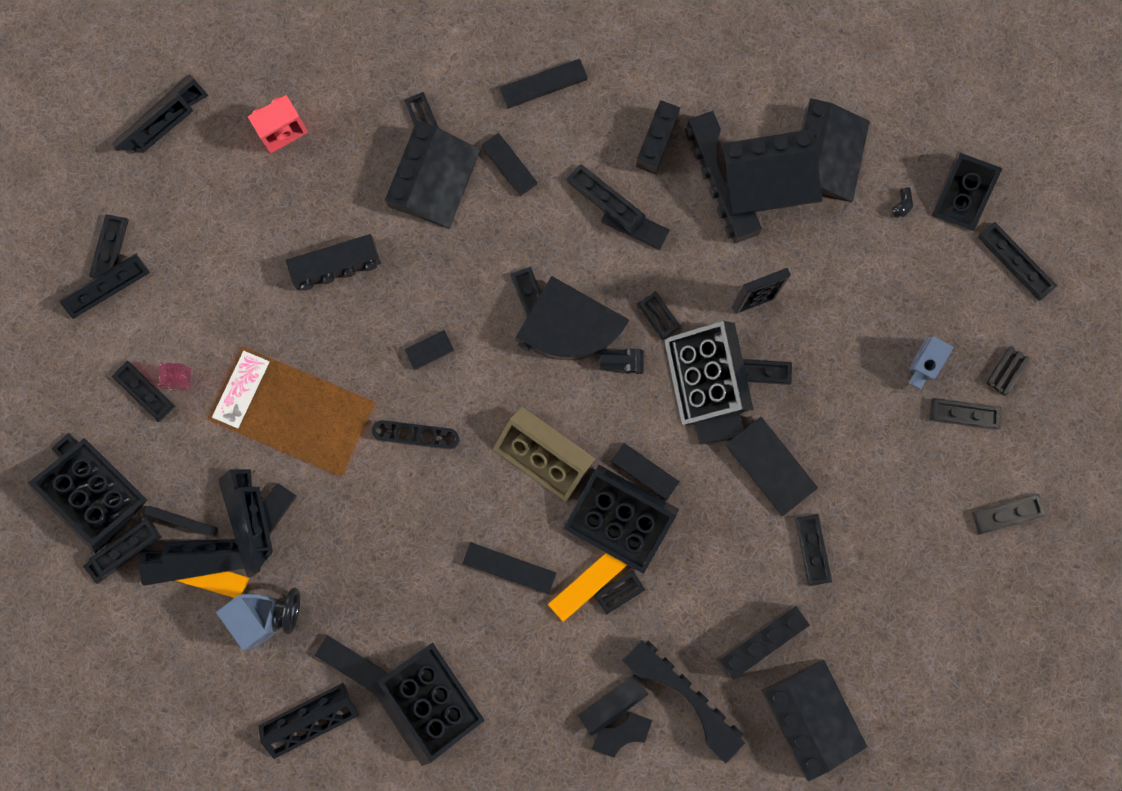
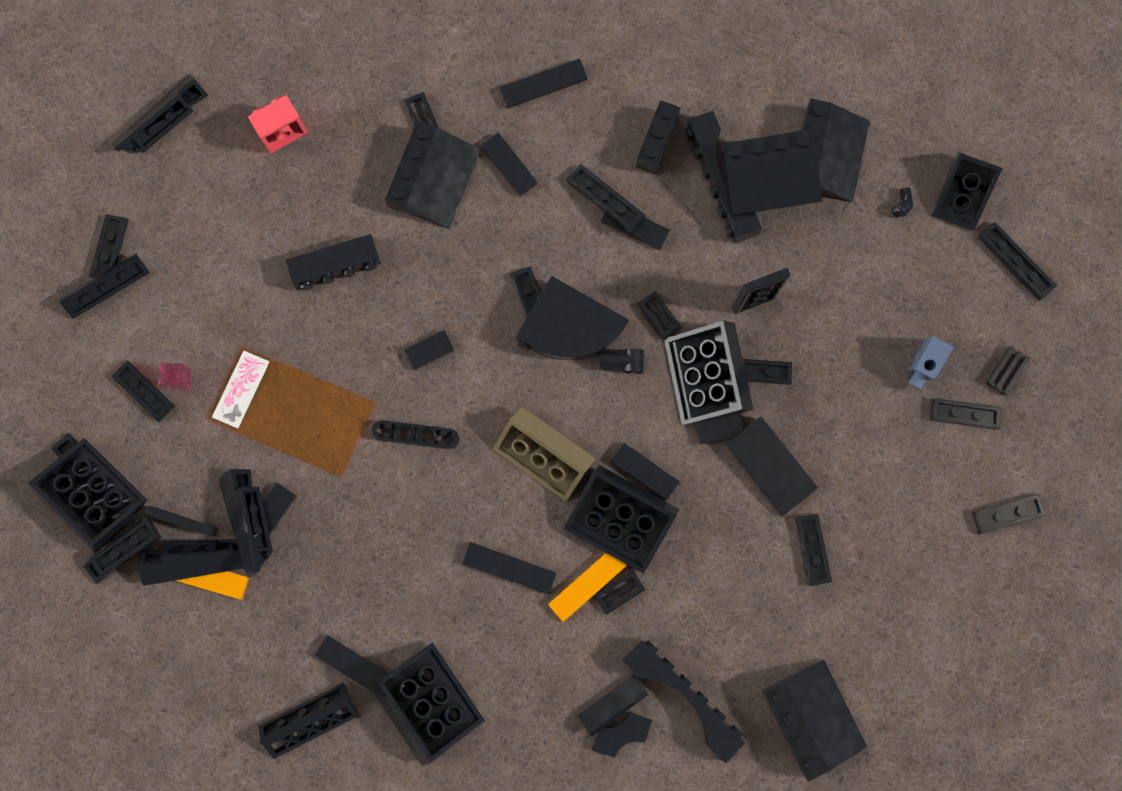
(255, 617): sand blue piece -> none
(763, 642): black brick -> none

